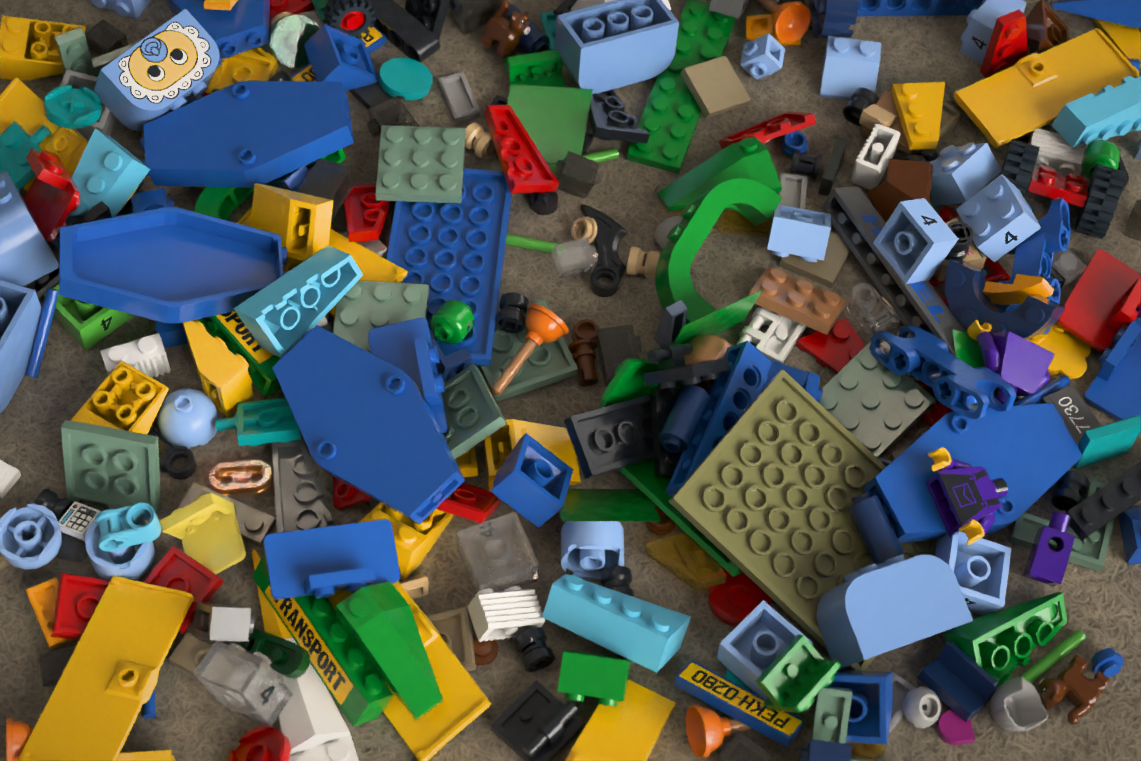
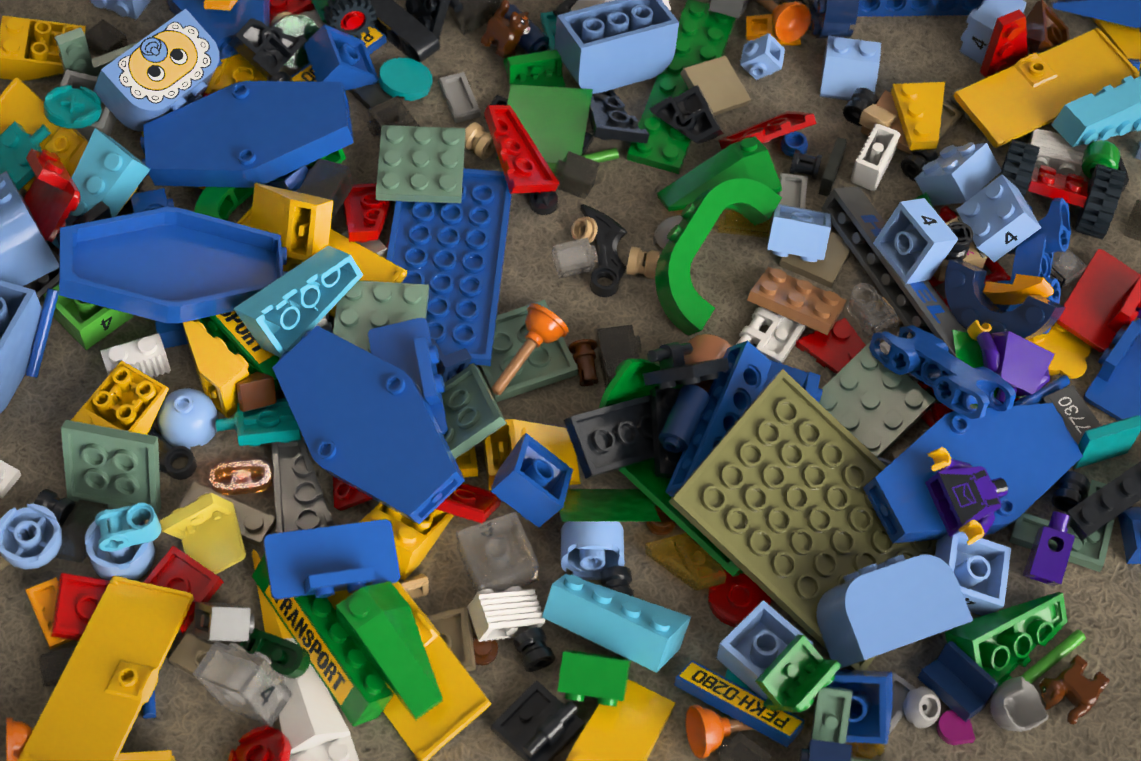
(77, 520): white tile -> none
(256, 392): none -> reddish brown slope
(265, 46): none -> black slope
(452, 321): green head -> none
(511, 317): black wheel -> none
(530, 243): bright green bar -> none
(585, 330): reddish brown plate -> none
(671, 323): sand blue piece -> none
(689, 115): none -> black slope
(718, 320): green sticker -> none
(875, 528): dark blue brick -> none
(904, 182): reddish brown slope -> none
(1107, 662): blue plate -> none

